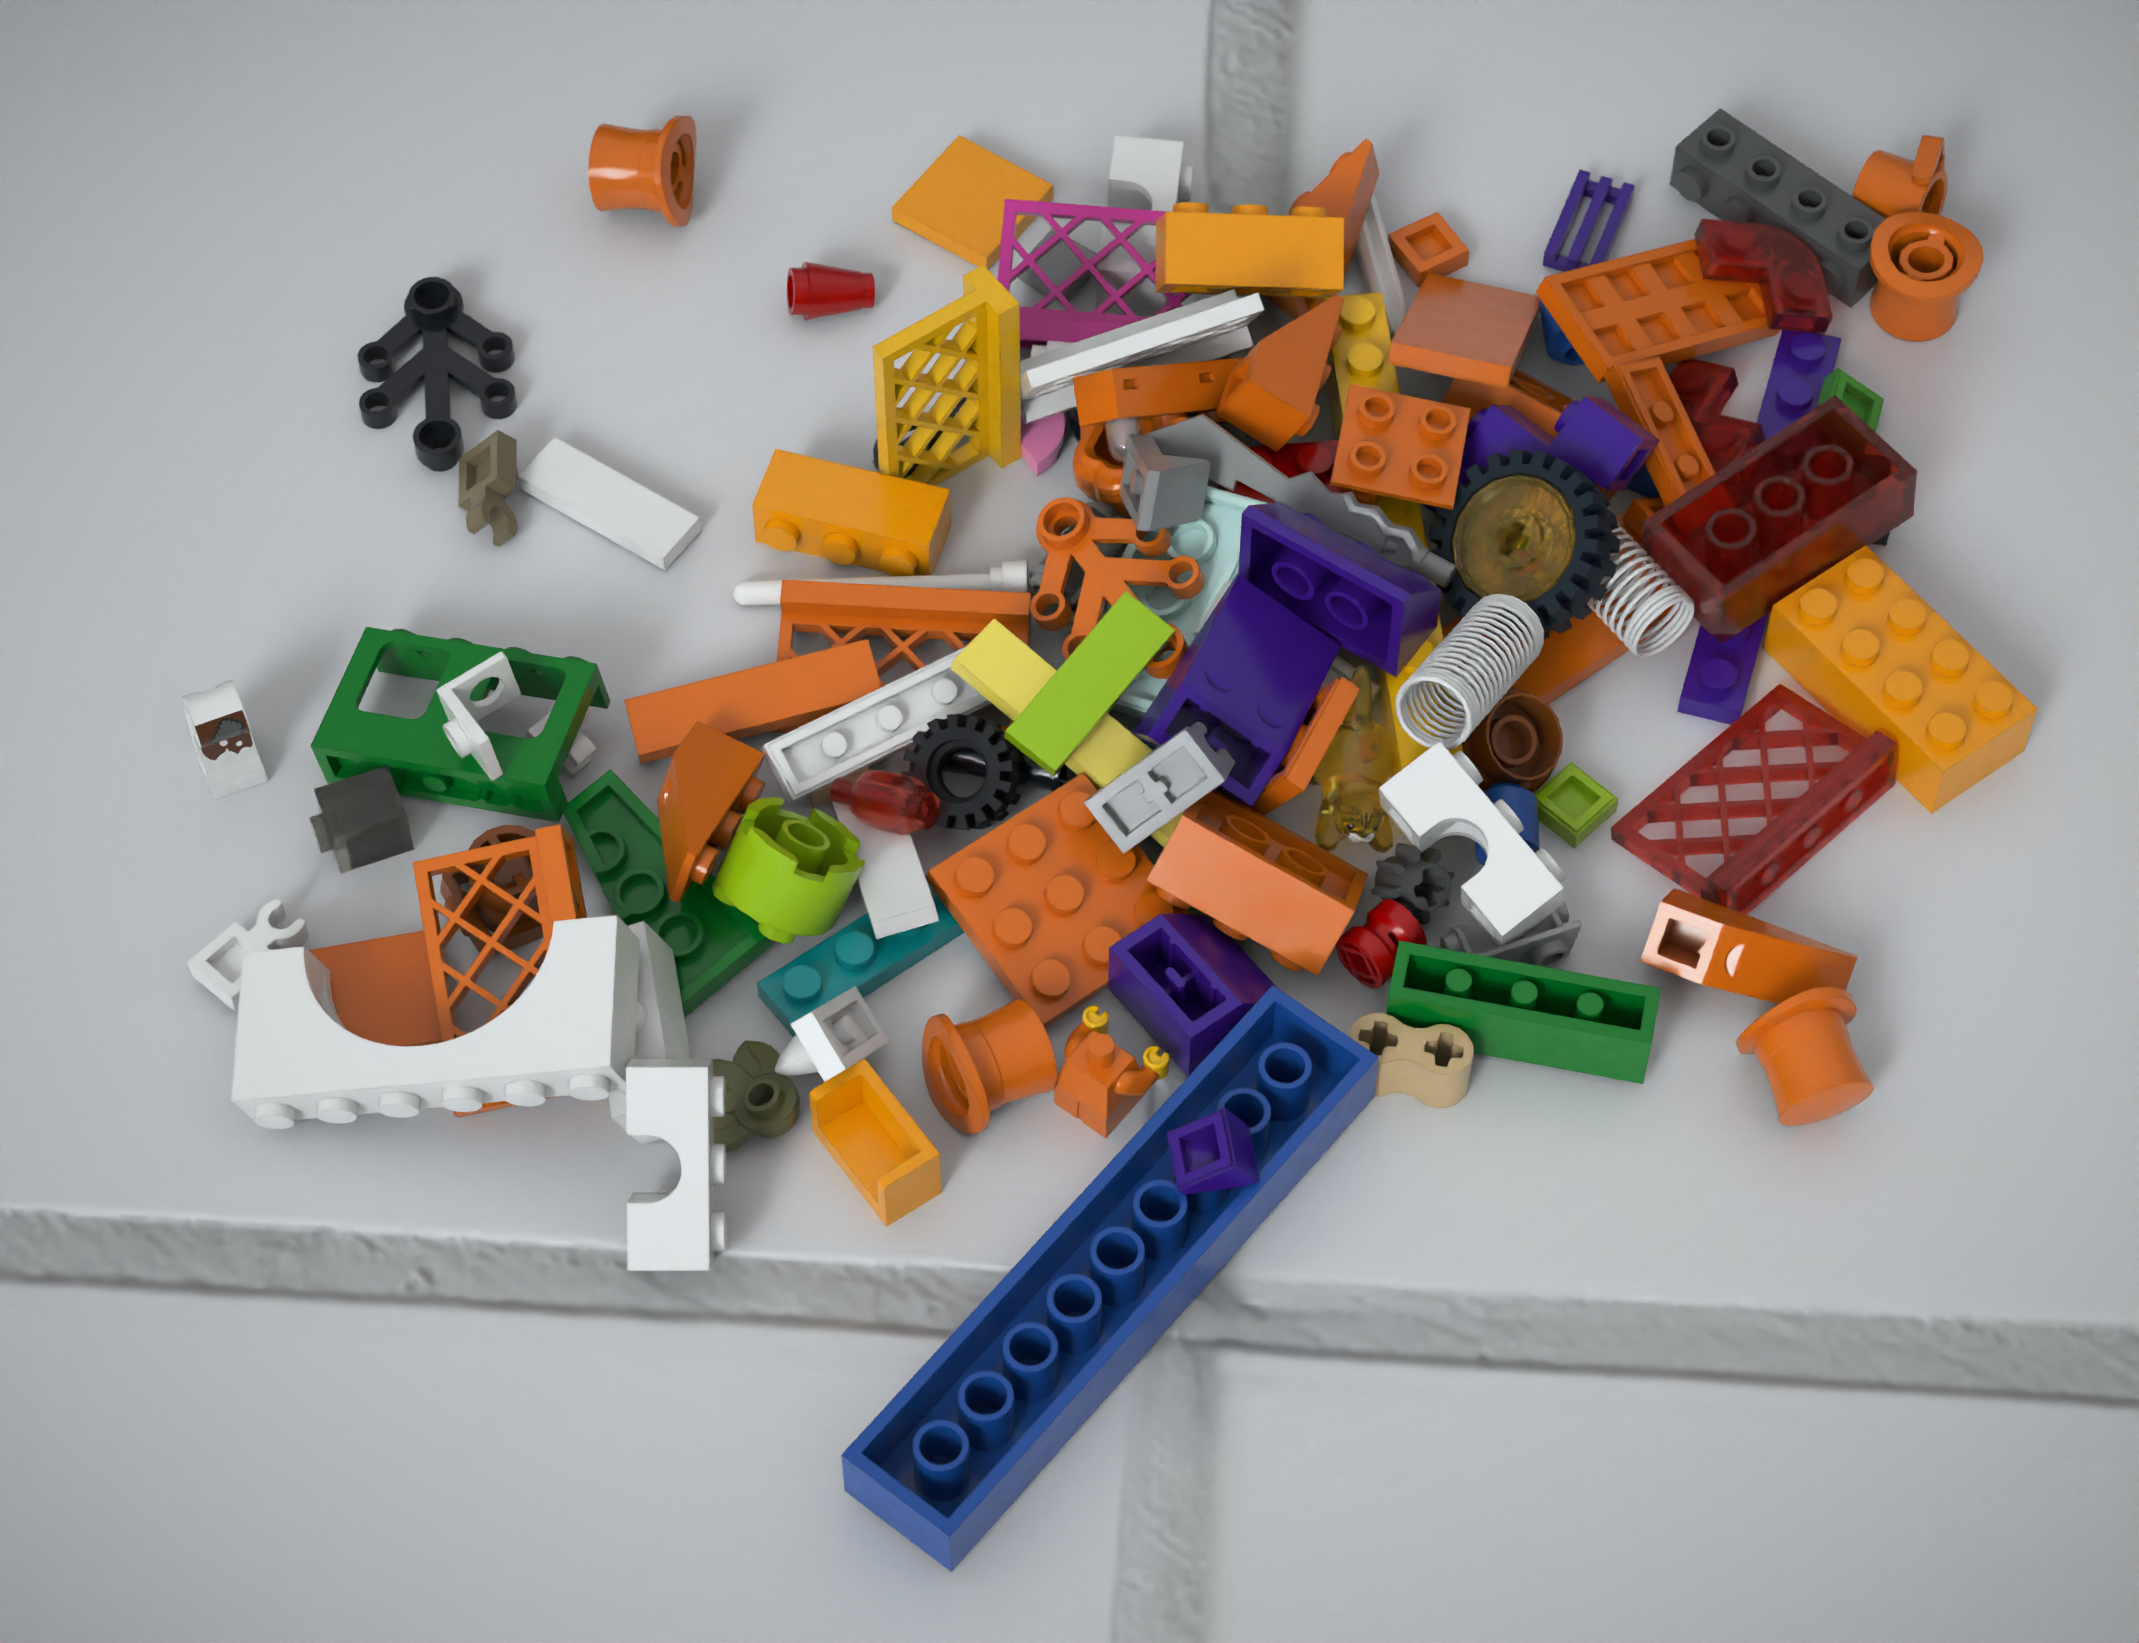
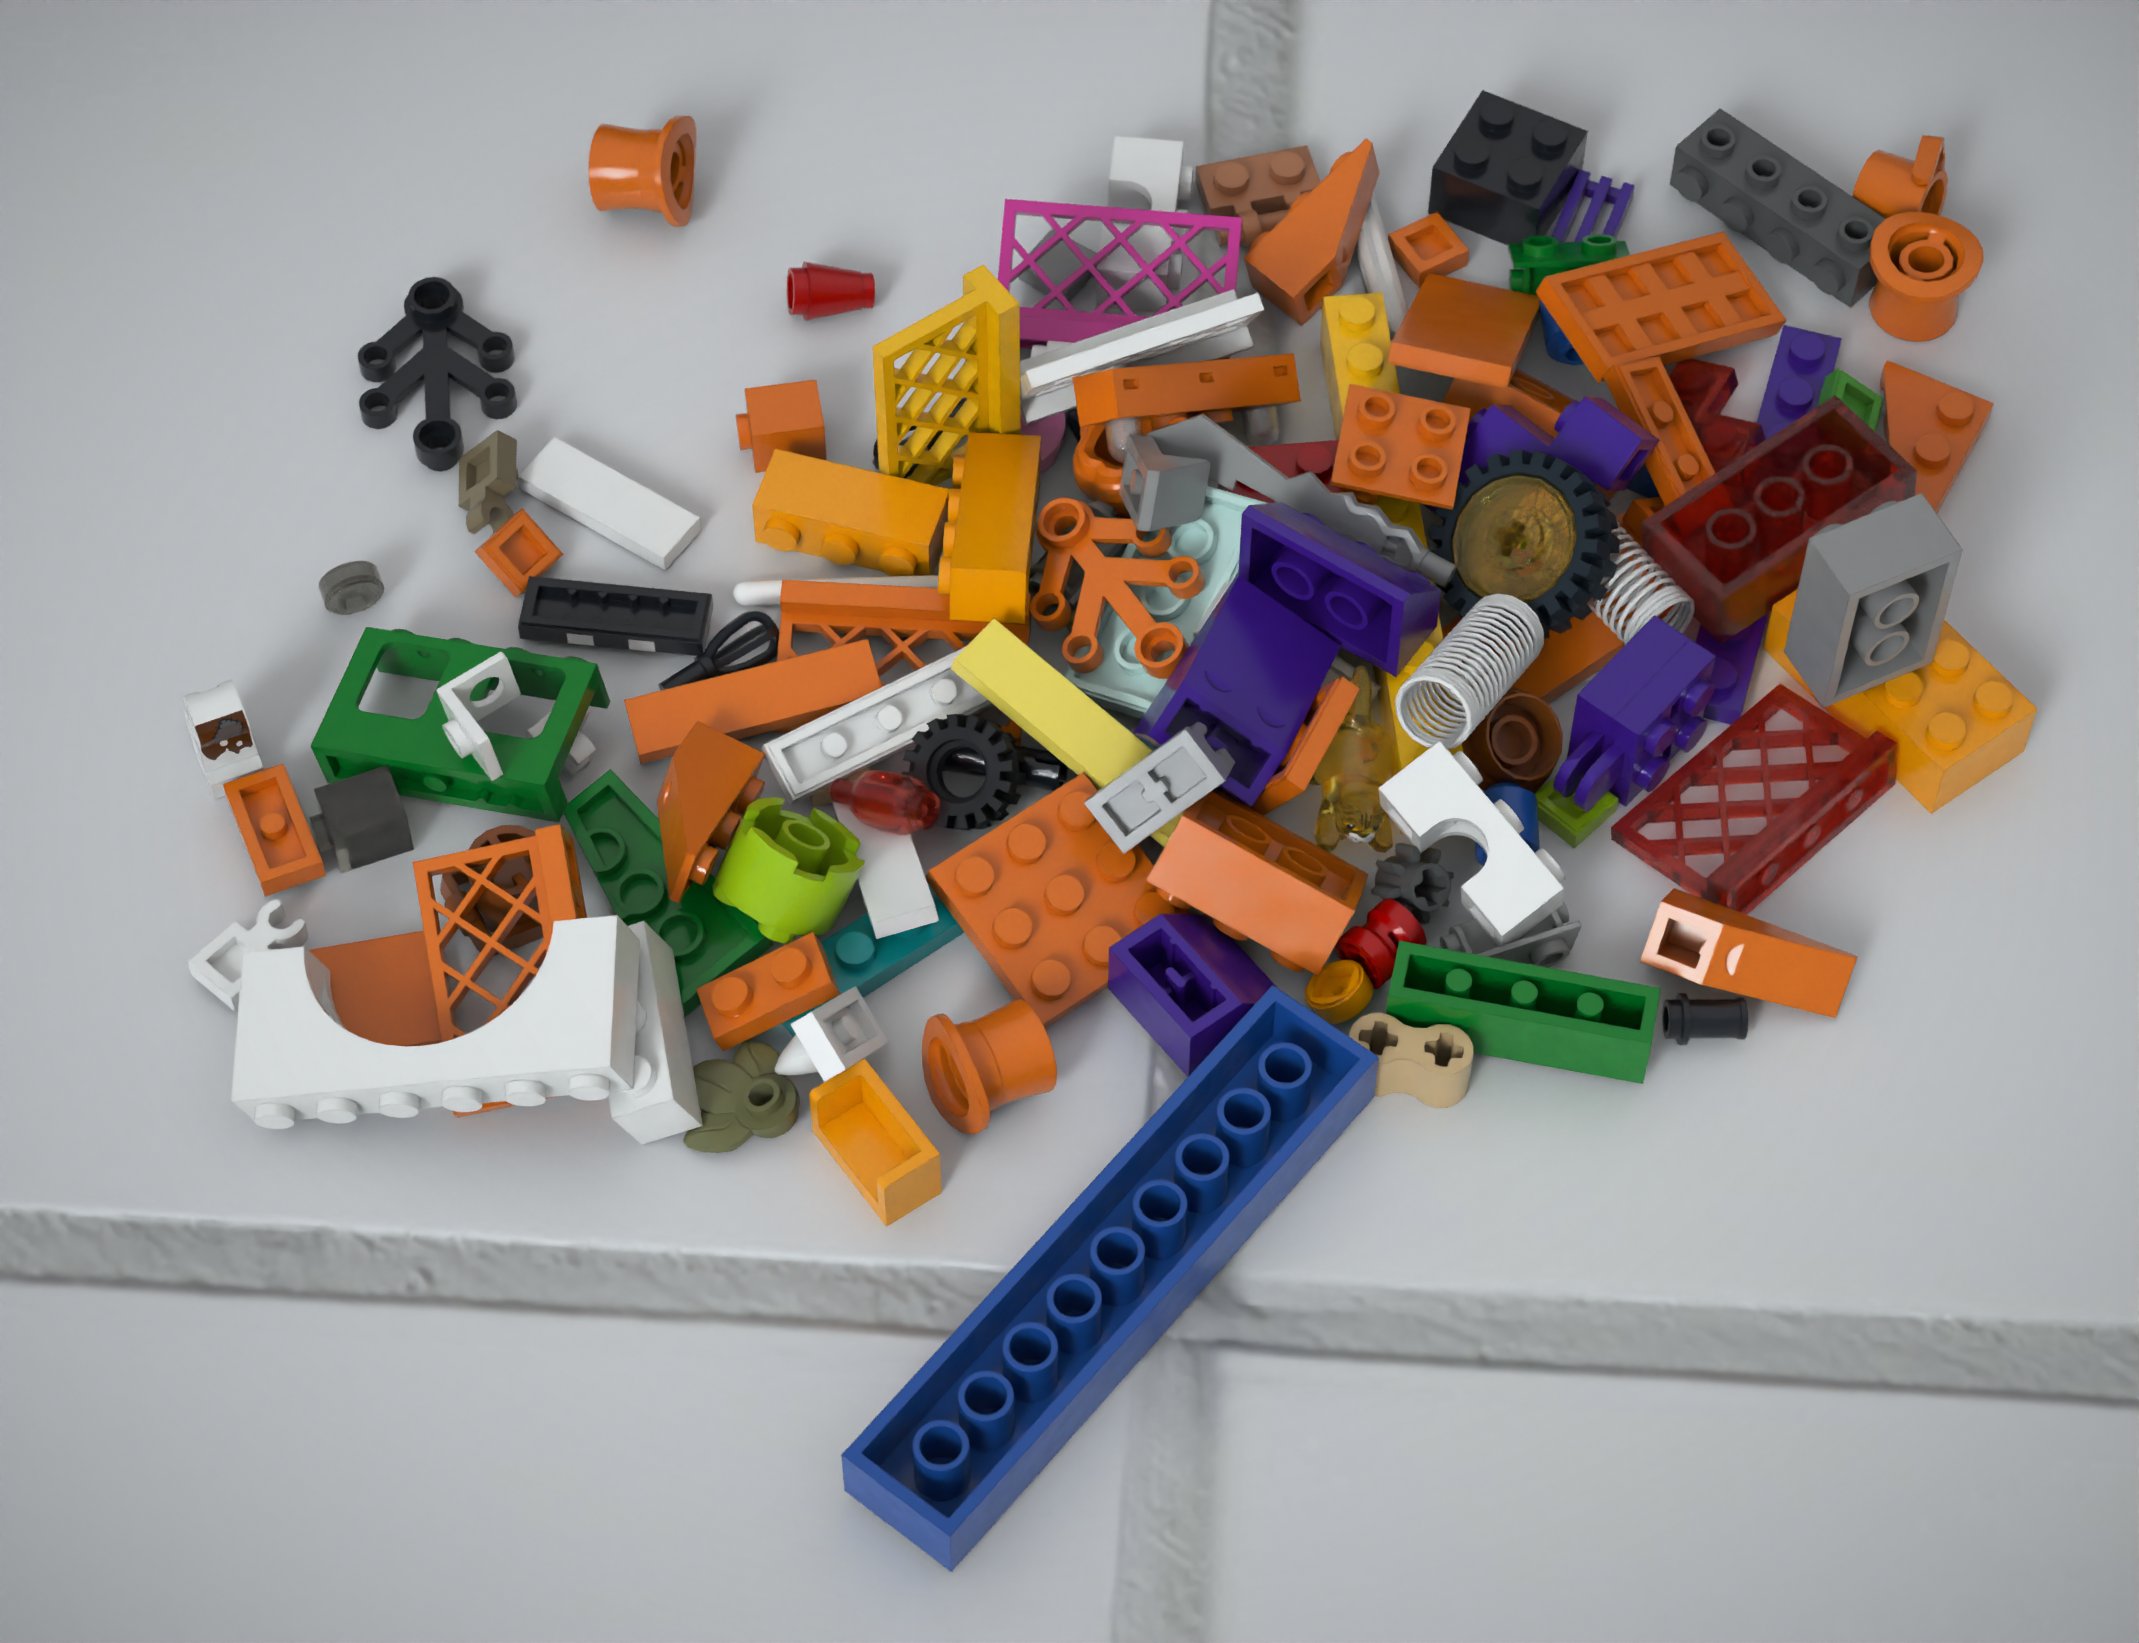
(274, 830): none -> orange plate
(351, 587): none -> clear smoke tile
(518, 552): none -> orange tile
(615, 616): none -> black plate
(679, 1104): white arch -> none
(714, 662): none -> black piece
(768, 991): none -> orange plate
(782, 419): none -> orange brick
(963, 201): light orange tile -> none
(991, 528): none -> light orange brick
(1089, 683): lime tile -> none
(1100, 1078): orange piece -> none
(1213, 1154): dark purple slope -> none
(1249, 252): light orange brick -> none
(1256, 189): none -> nougat plate
(1279, 379): orange slope -> none
(1339, 991): none -> light orange tile
(1506, 170): none -> black brick
(1545, 256): none -> green hinge
(1637, 716): none -> dark purple brick
(1704, 1018): none -> black pin
(1777, 261): clear red plate -> none
(1809, 1055): orange piece -> none
(1872, 599): none -> light grey brick
(1931, 427): none -> orange wing

